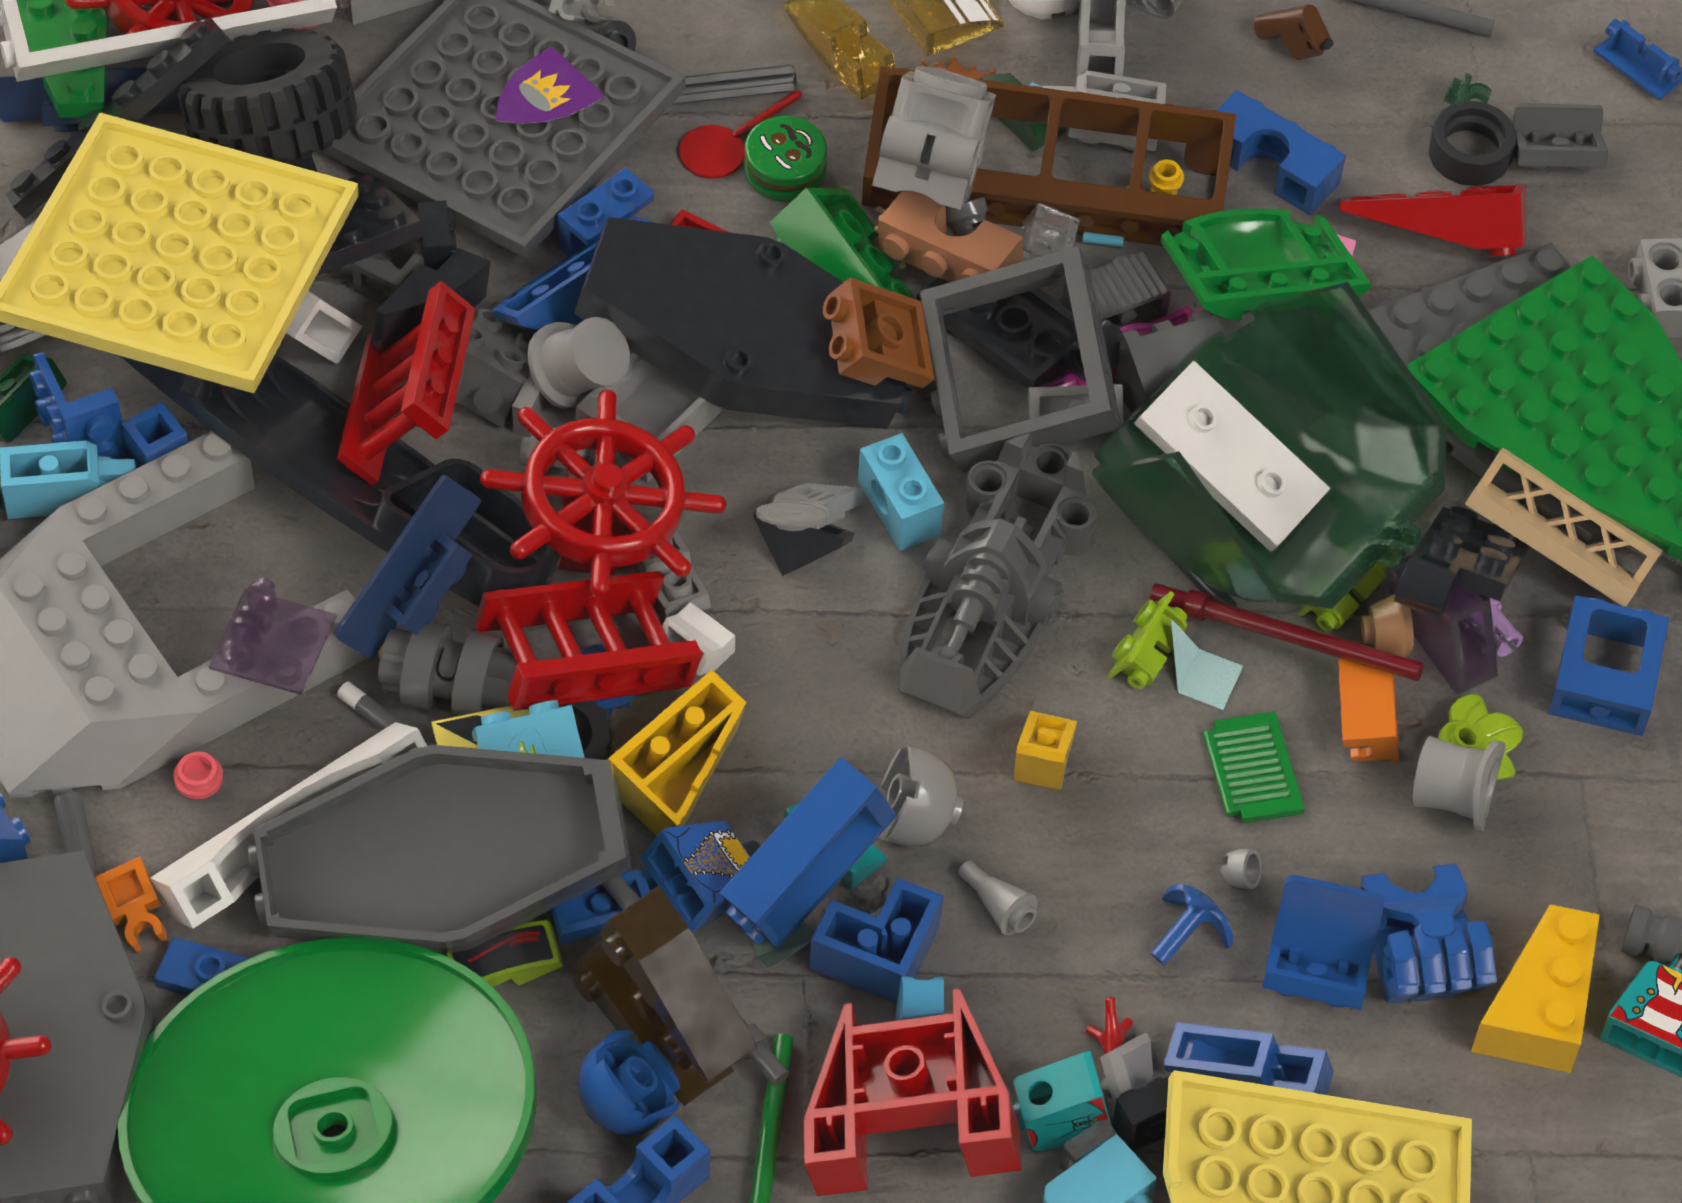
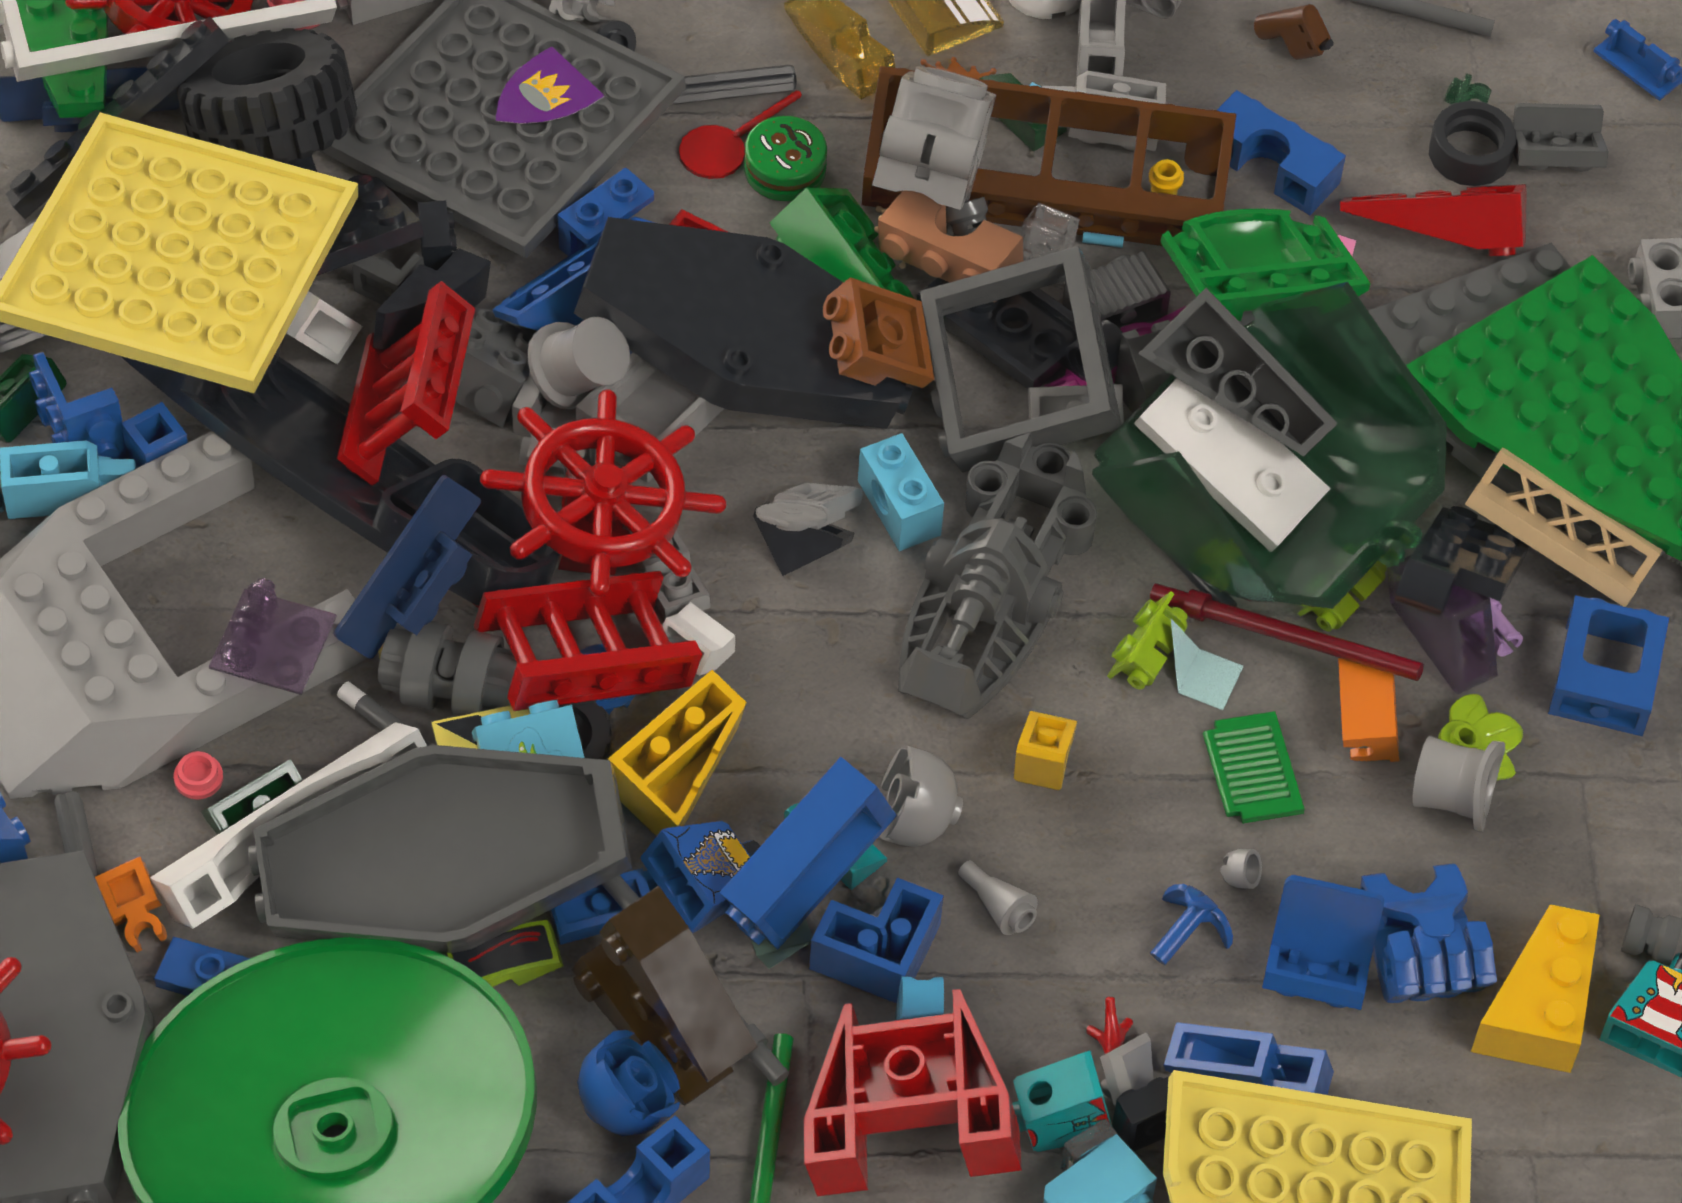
(251, 796): none -> slope
(1228, 365): none -> dark grey wedge
(1388, 627): medium nougat cone -> none

